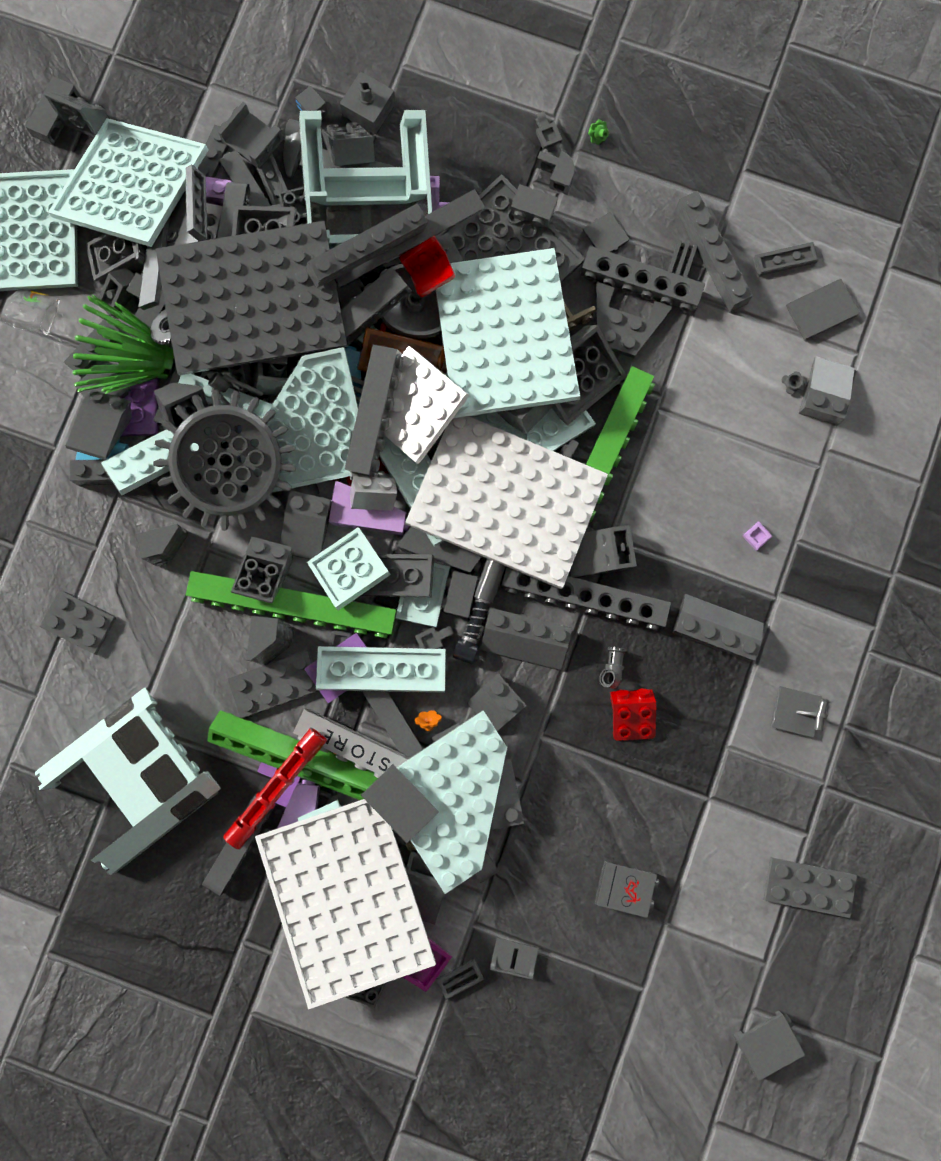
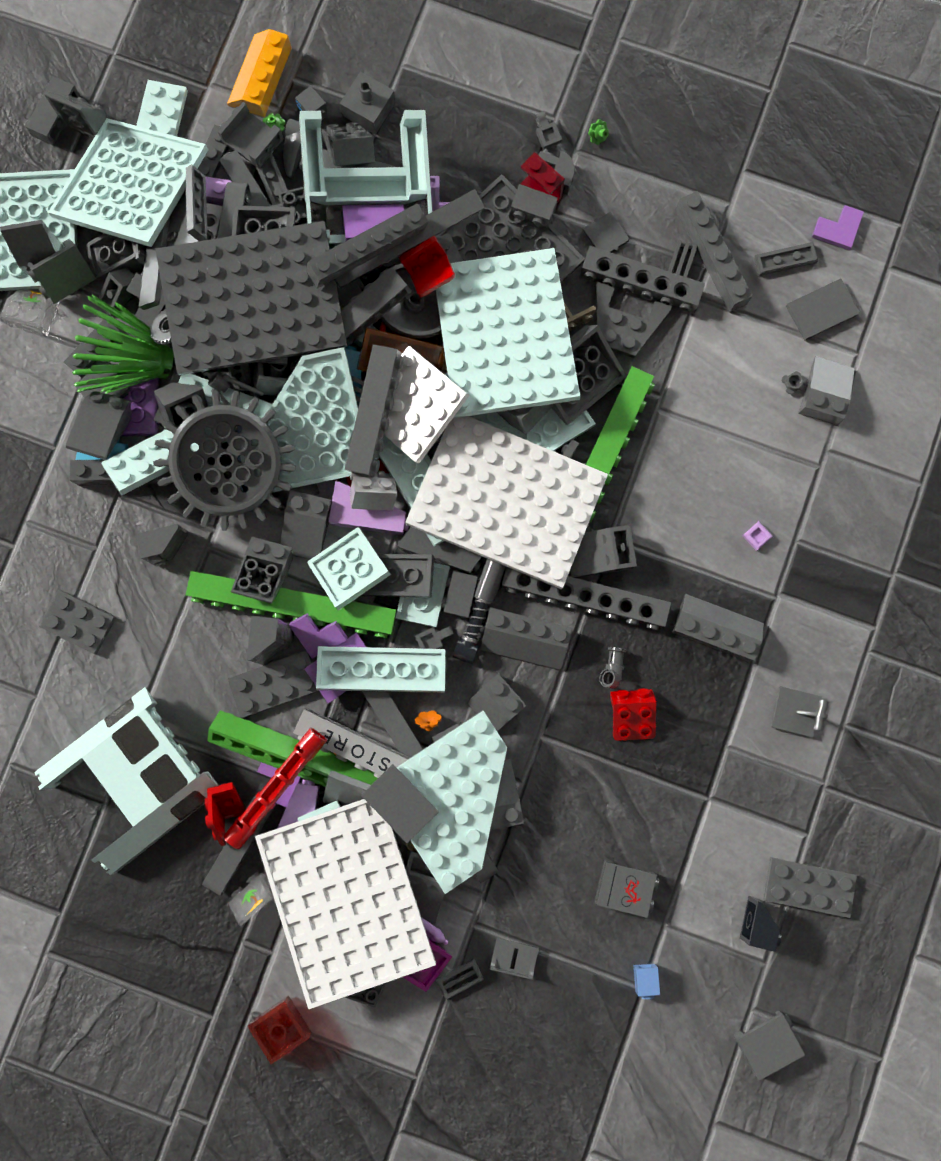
(30, 242): none -> dark grey slope
(61, 273): none -> dark grey panel
(162, 107): none -> light aqua plate
(222, 803): none -> red bracket
(252, 898): none -> clear slope
(261, 71): none -> light orange slope
(273, 120): none -> bright green plant
(279, 1029): none -> clear red brick
(312, 637): none -> medium lavender tile
(344, 789): none -> dark grey tile
(363, 217): none -> medium lavender tile
(434, 933): none -> lavender piece
(542, 177): none -> dark red panel
(646, 980): none -> medium blue brick
(759, 927): none -> black slope
(841, 233): none -> medium lavender tile

